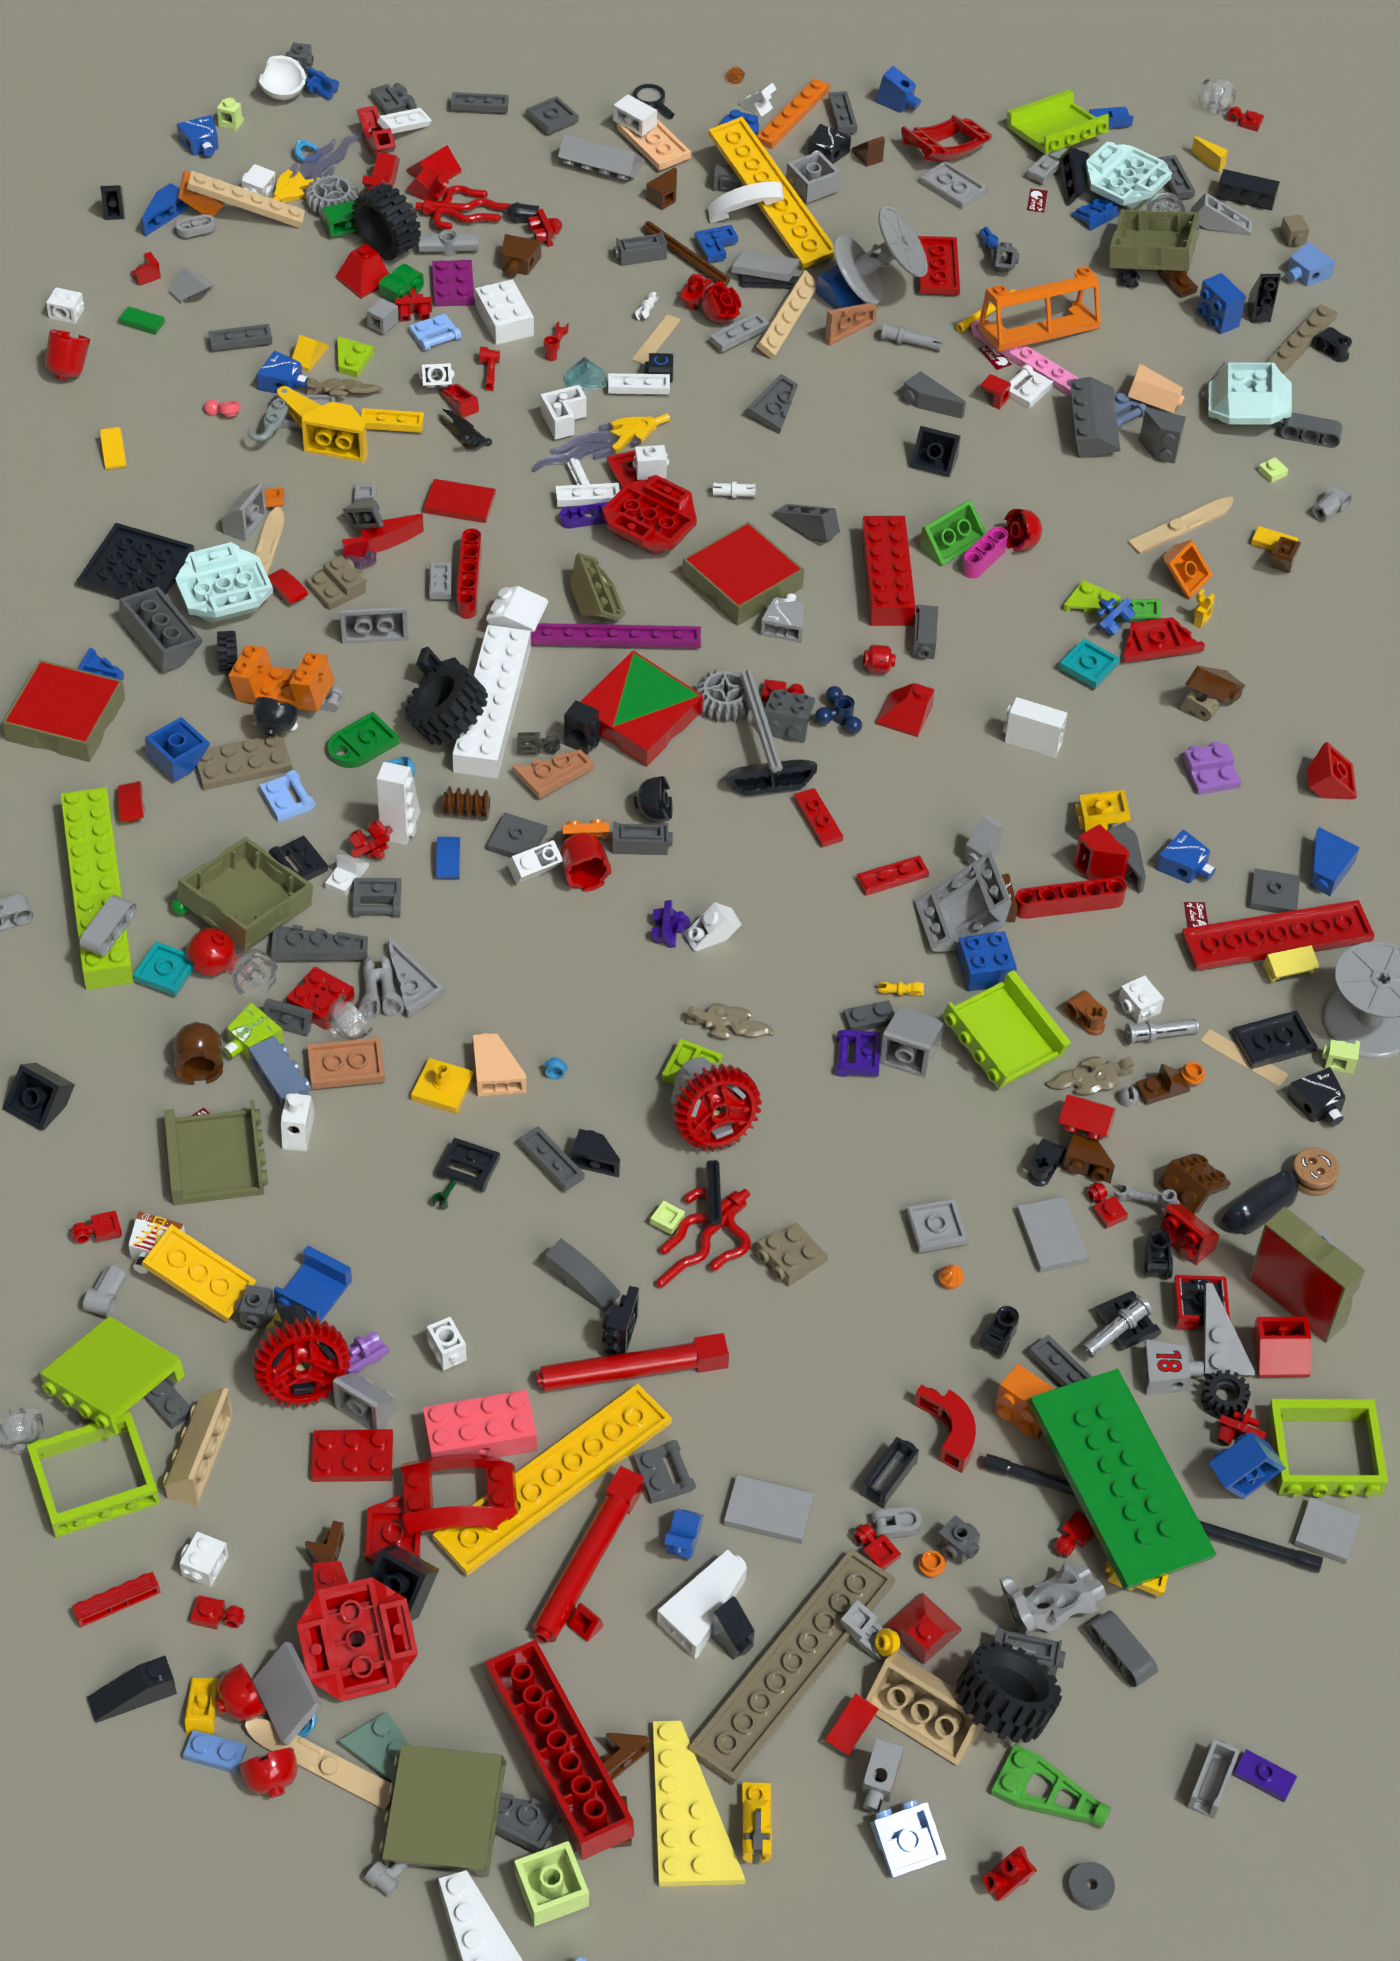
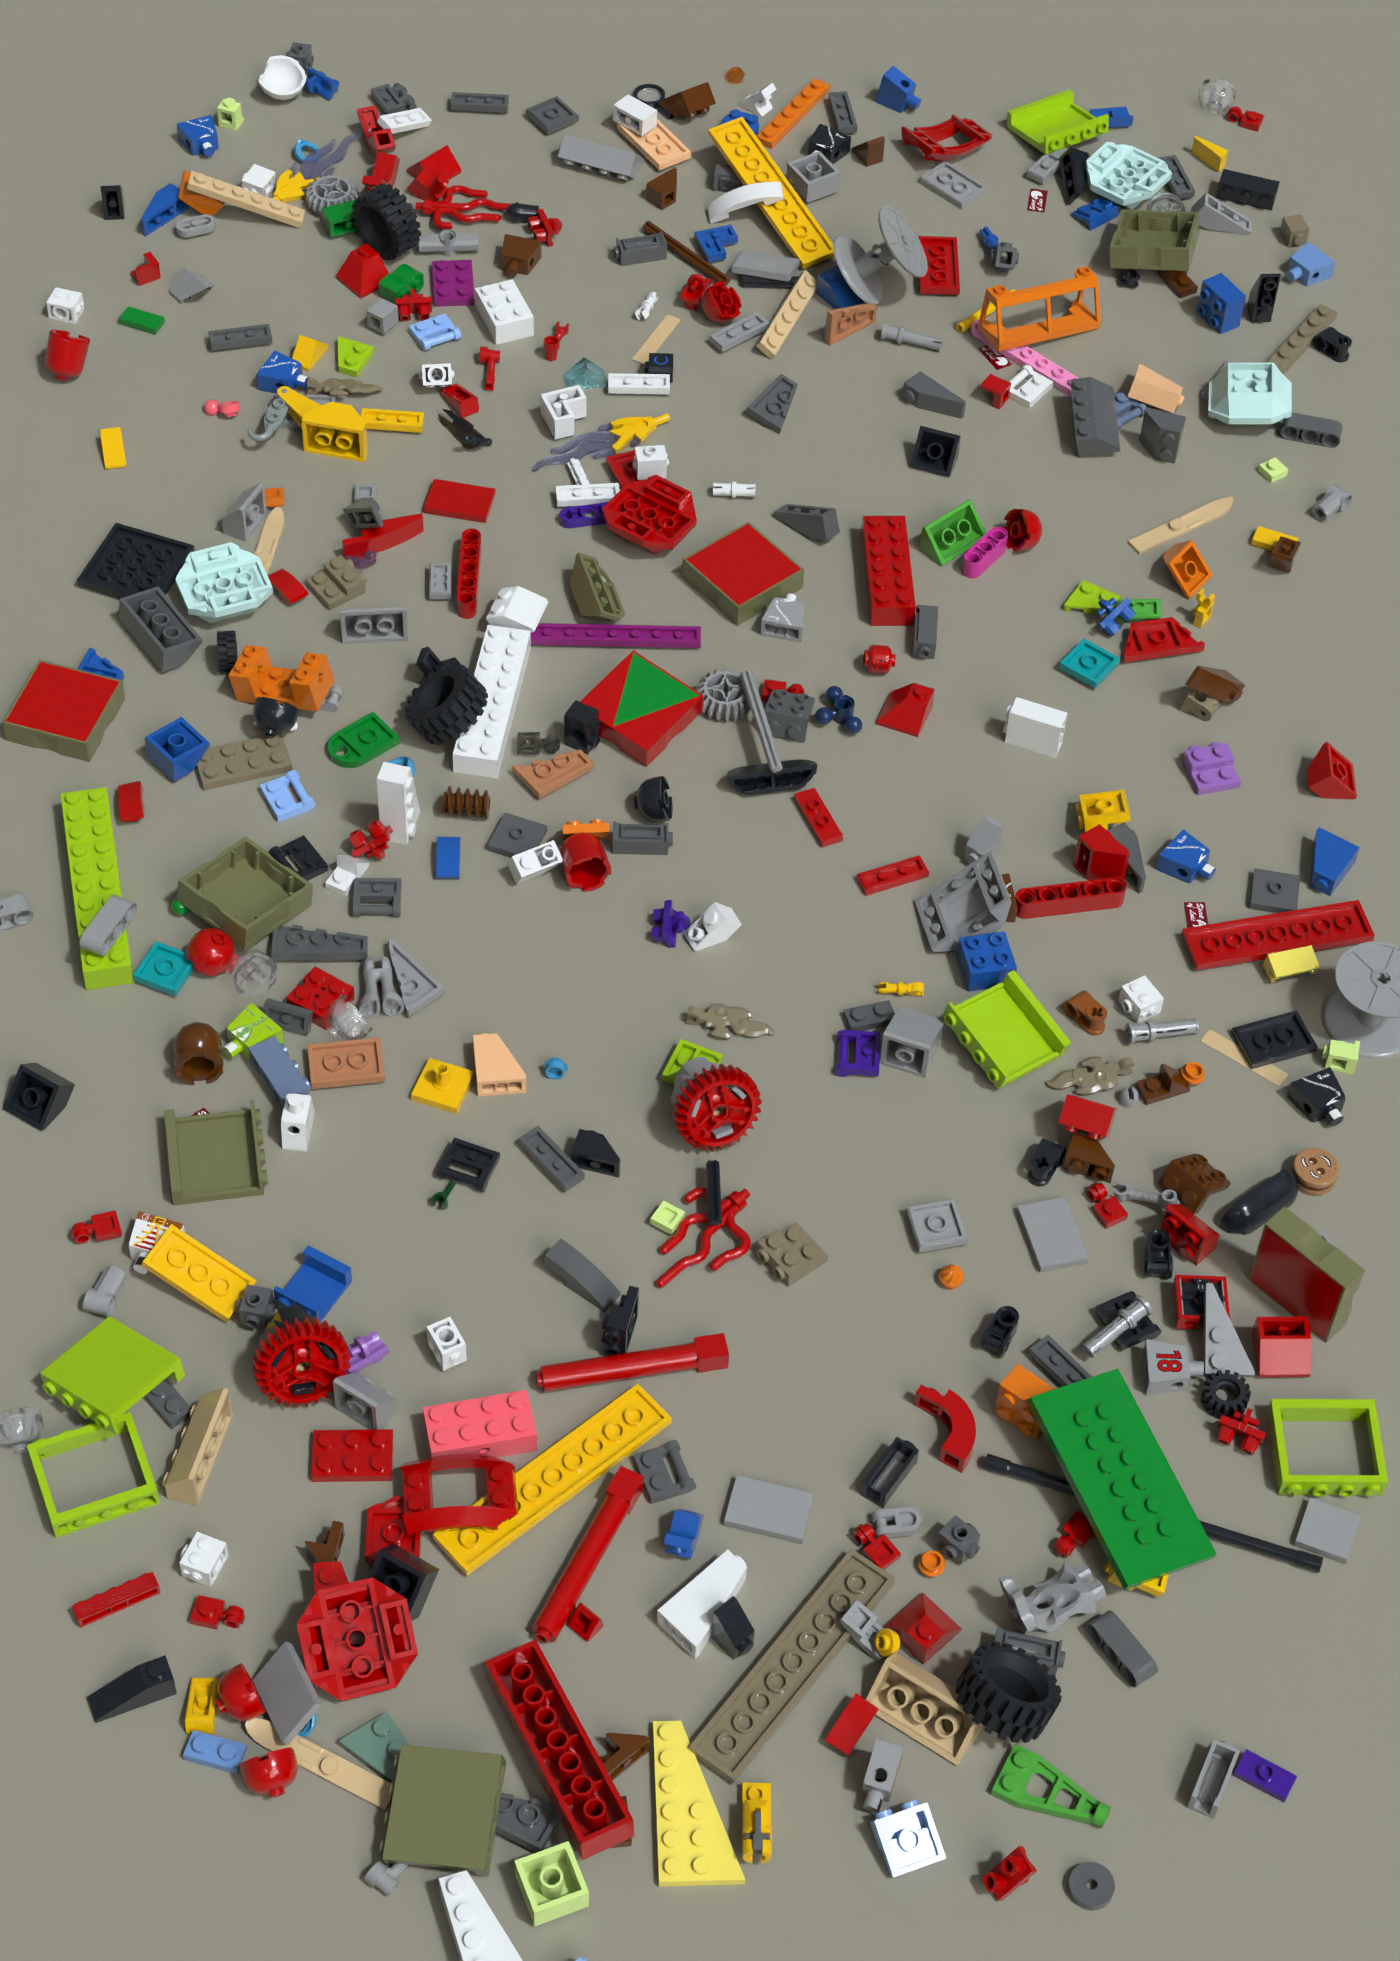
(689, 101): none -> reddish brown slope
(1246, 1465): blue brick -> none

